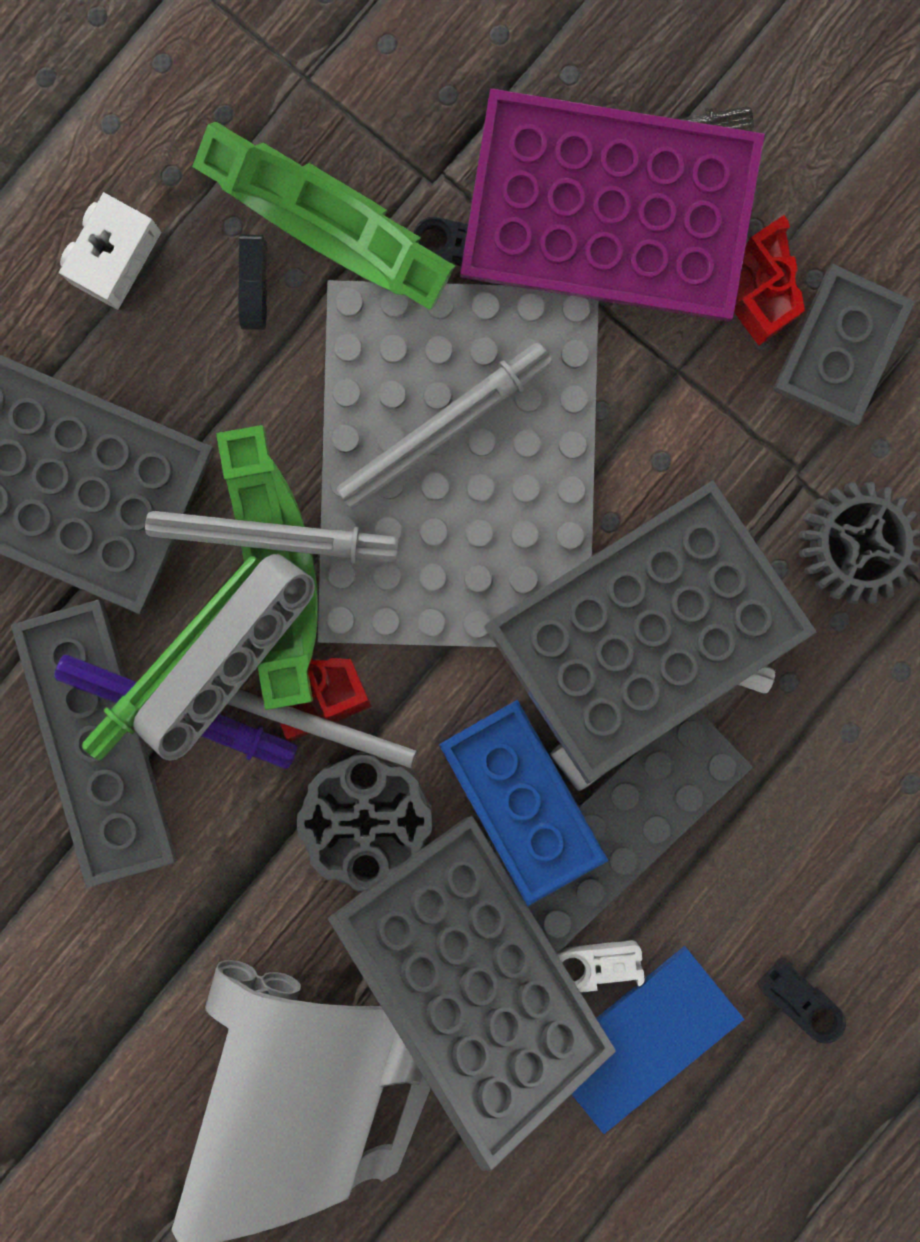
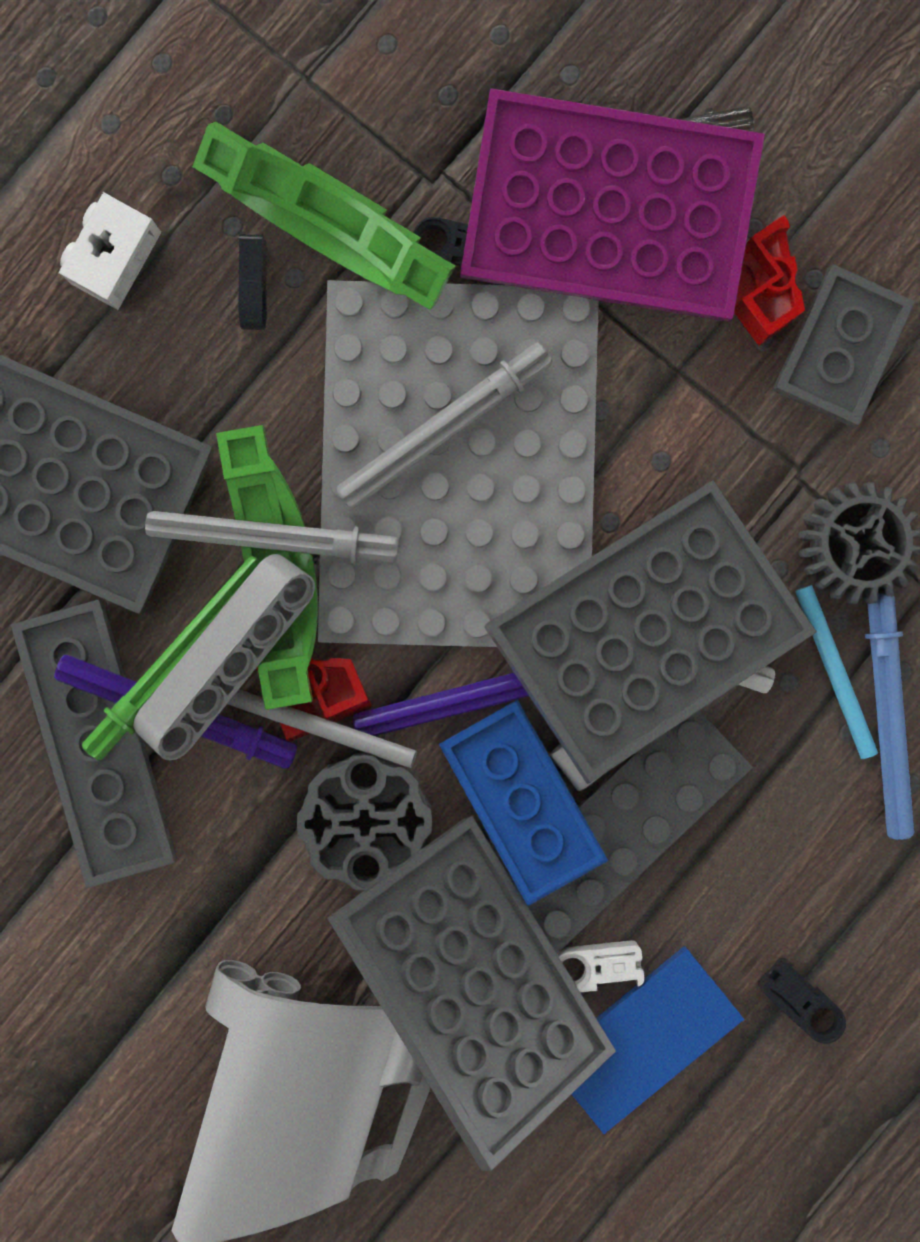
(440, 705): none -> dark purple axle
(837, 673): none -> medium azure bar
(891, 717): none -> medium blue axle

